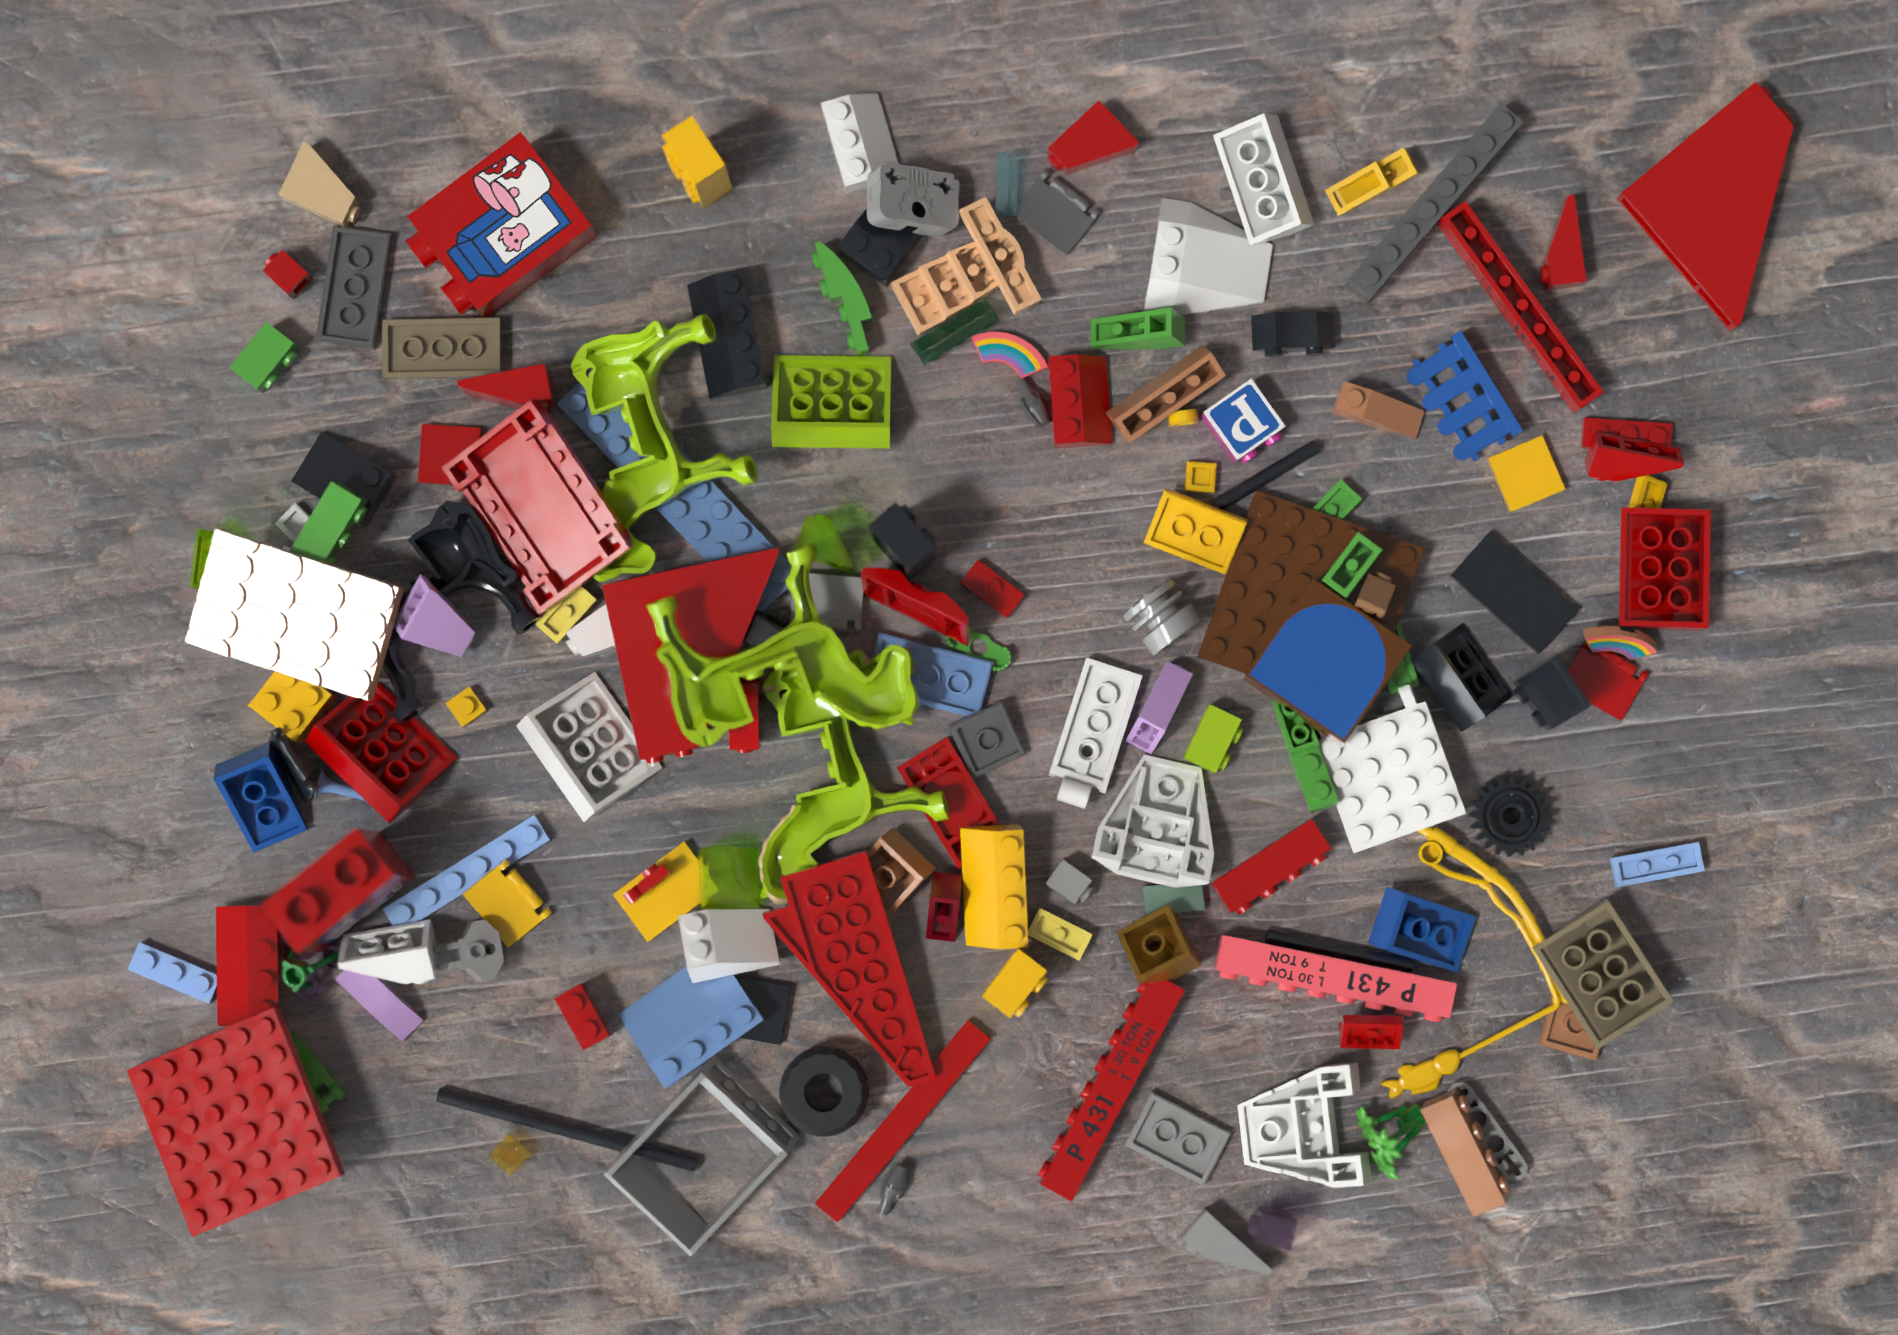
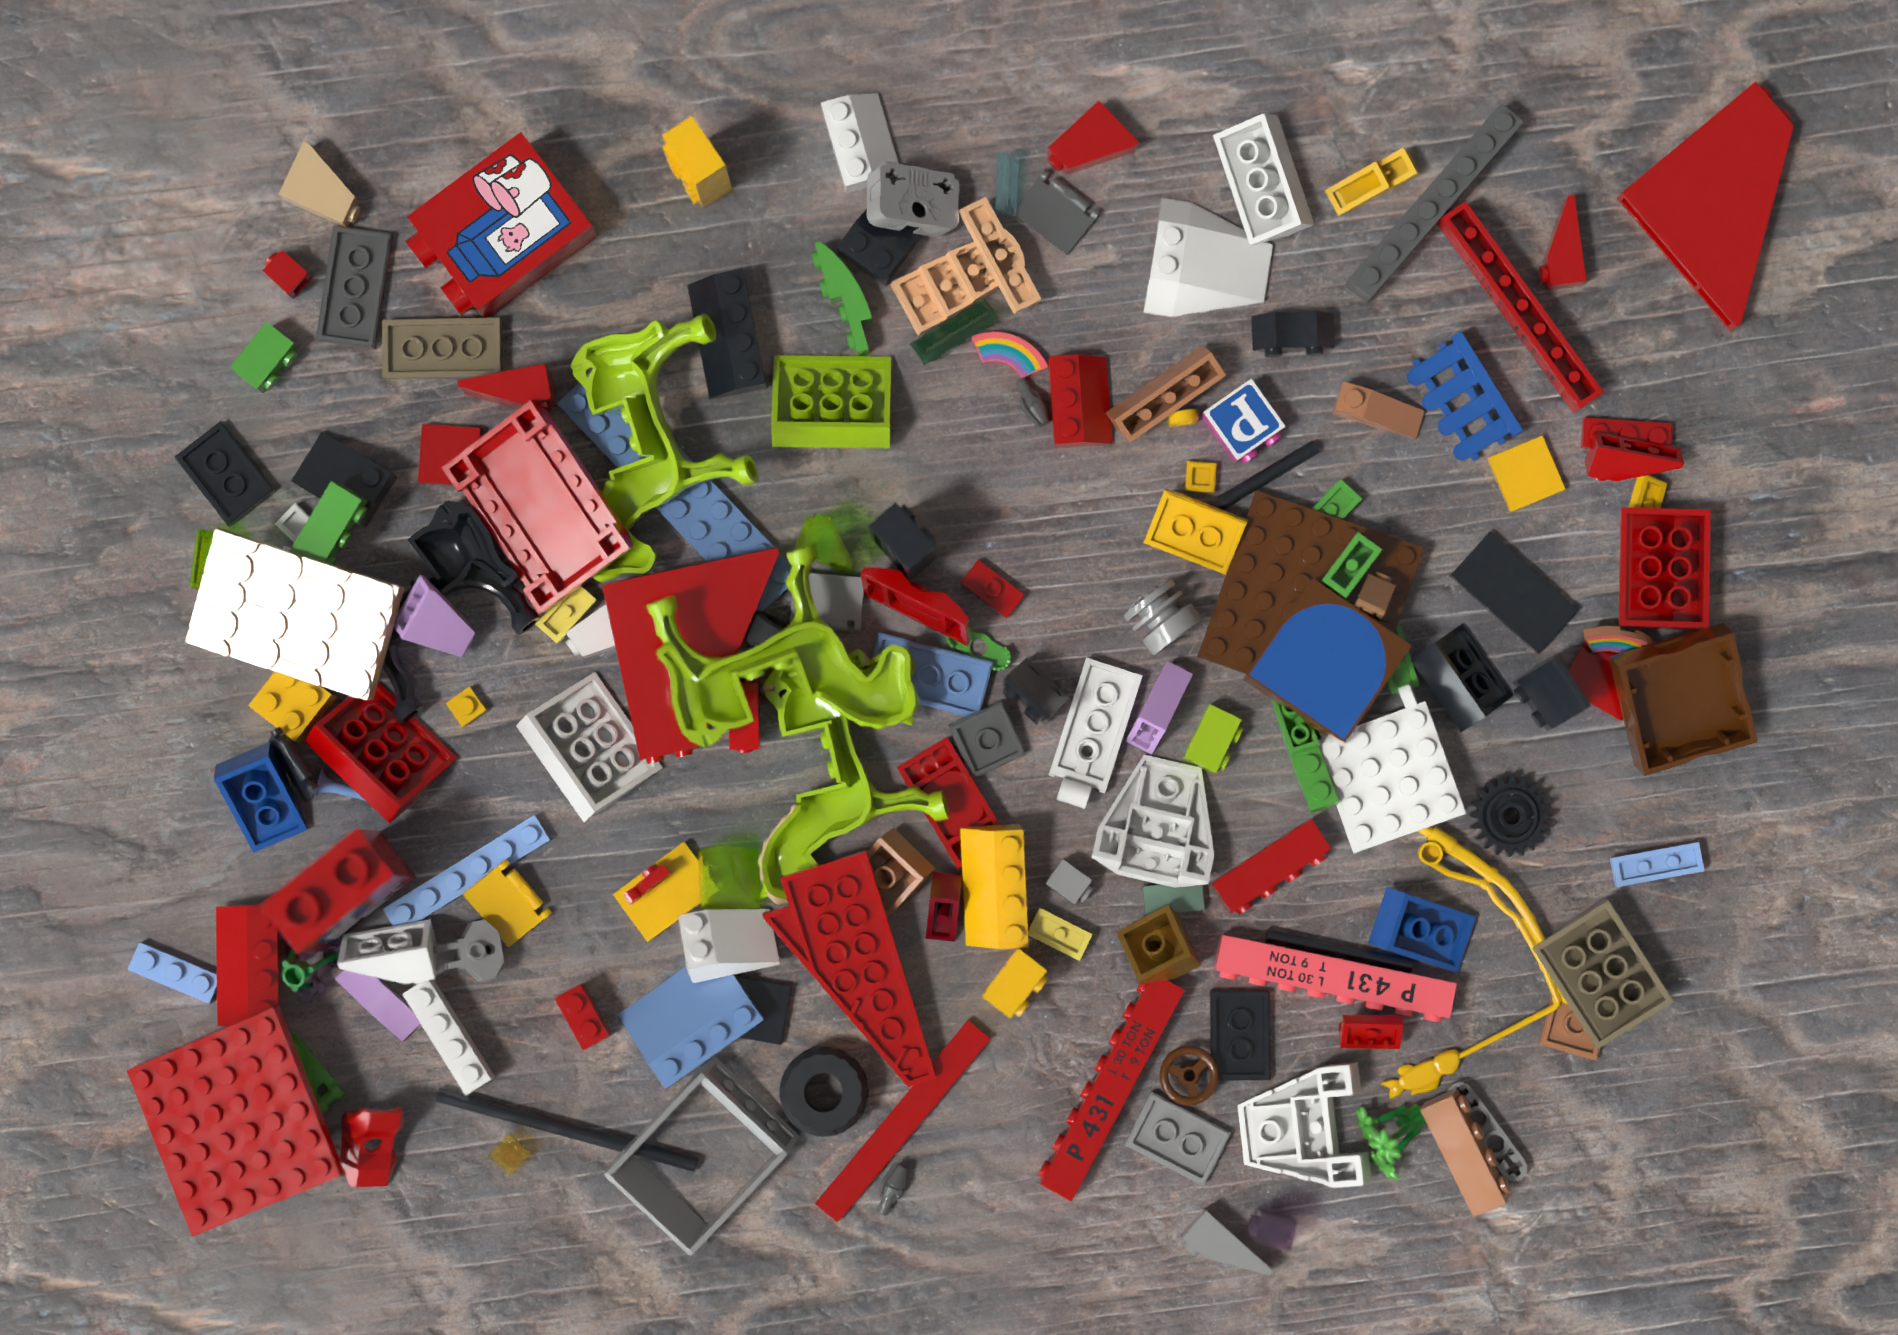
(225, 473): none -> black tile
(367, 1166): none -> red piece
(449, 1036): none -> white brick
(1034, 692): none -> black slope
(1139, 330): bright green slope -> none
(1206, 1060): none -> reddish brown piece
(1240, 1034): none -> black tile
(1683, 699): none -> reddish brown tile

